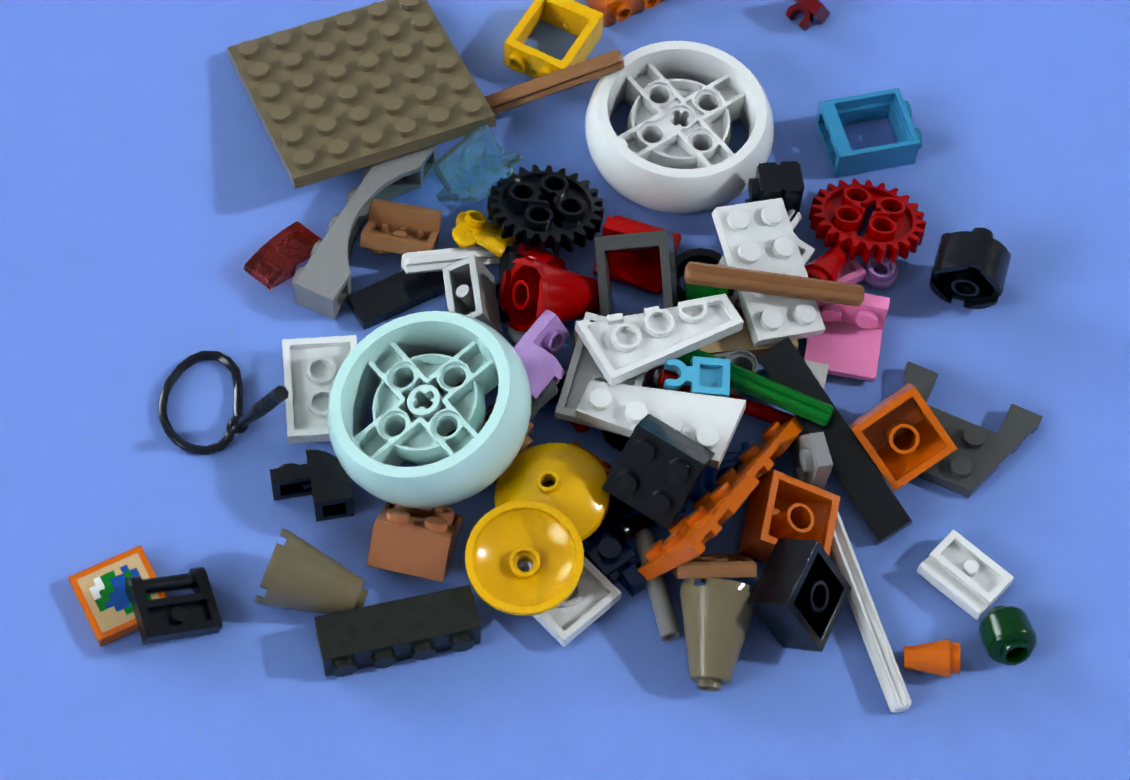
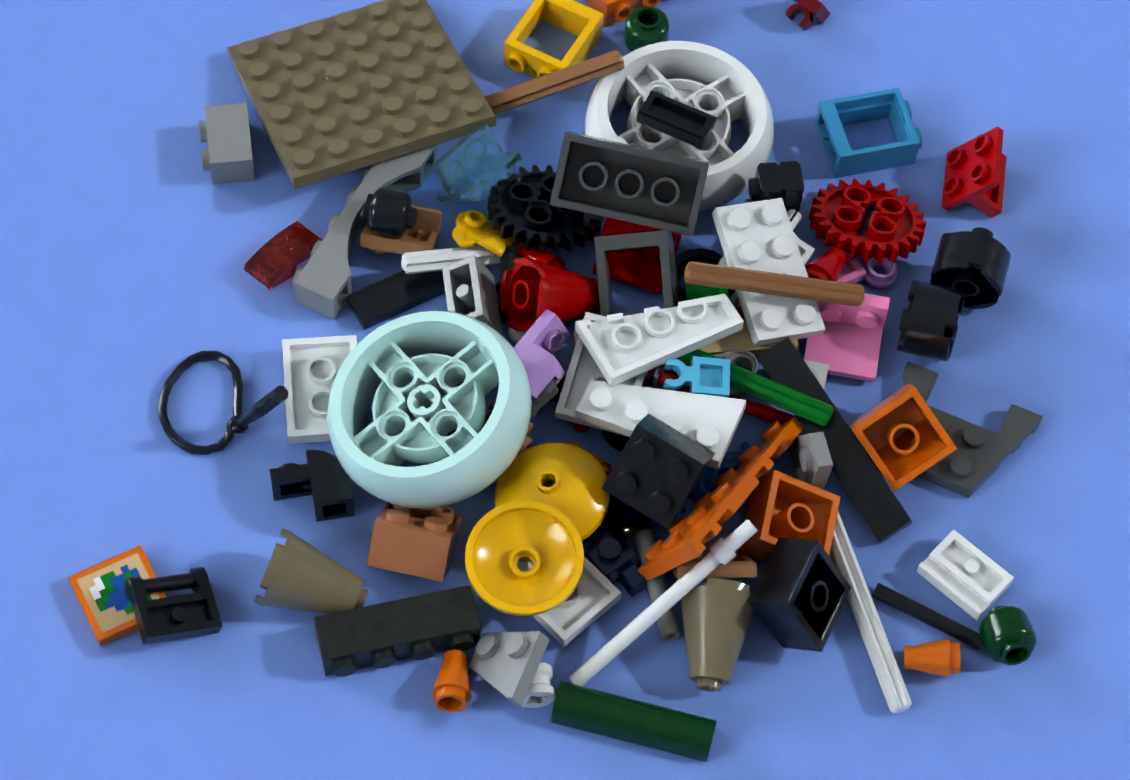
(229, 143): none -> light grey brick
(389, 213): none -> black head
(452, 685): none -> orange cone
(509, 661): none -> light grey wing
(540, 691): none -> white wheel
(629, 183): none -> dark grey brick
(633, 721): none -> dark green brick
(645, 27): none -> dark green head
(676, 119): none -> black tile
(721, 552): none -> white bar
(927, 616): none -> black bar
(930, 321): none -> black brick
(976, 174): none -> red bracket

